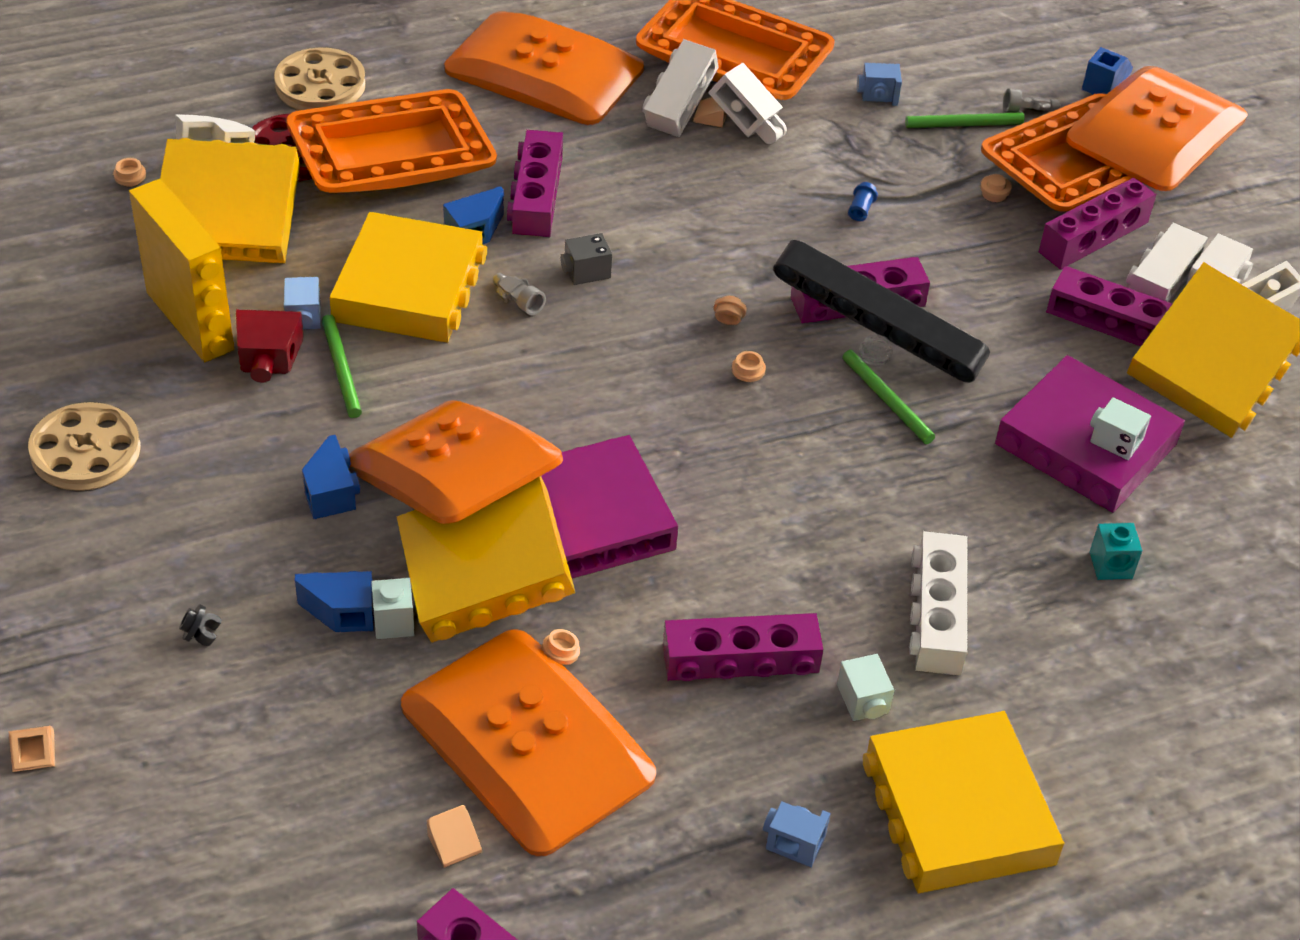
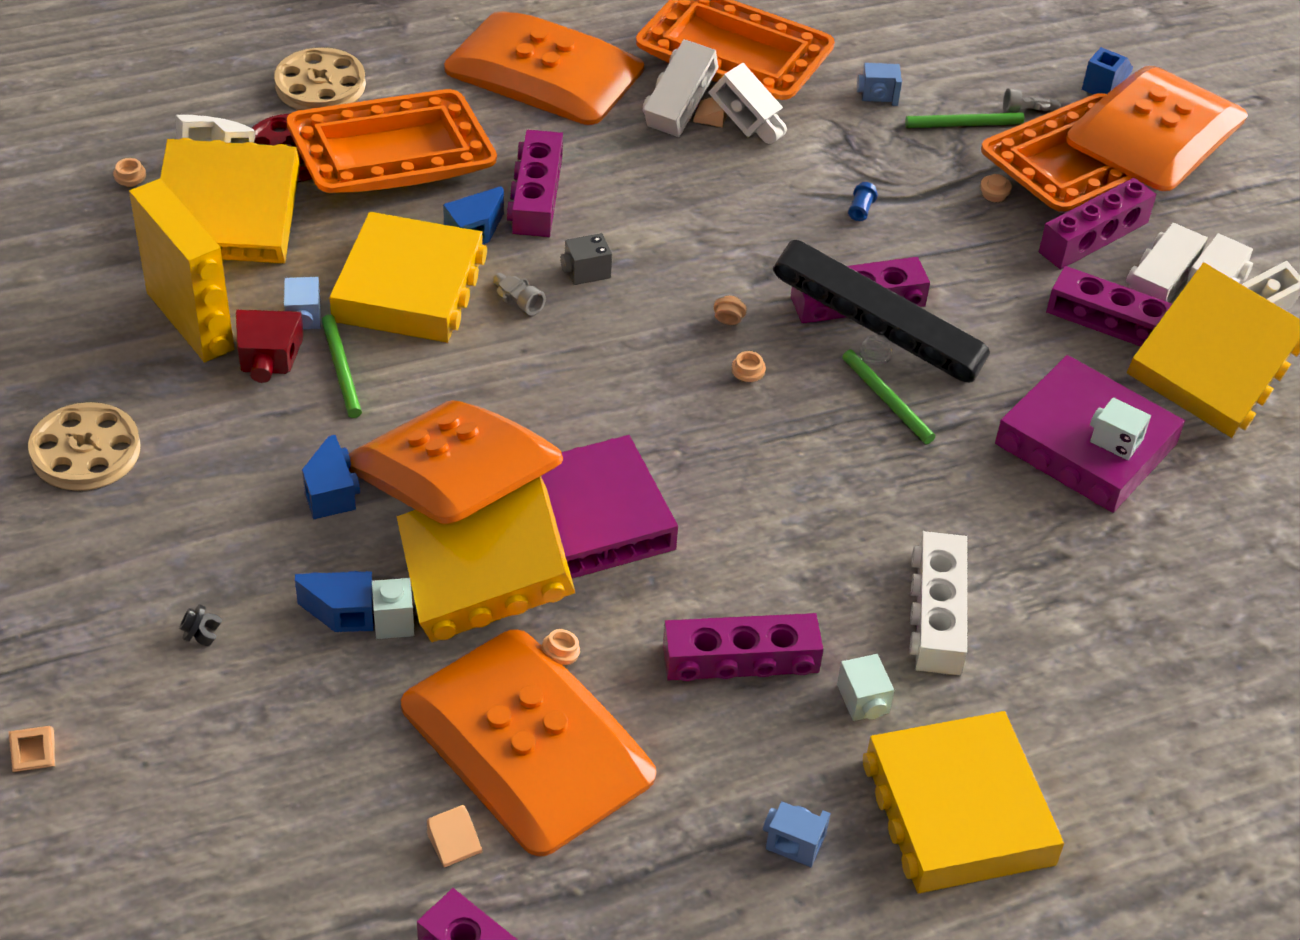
(1115, 551): teal brick -> none

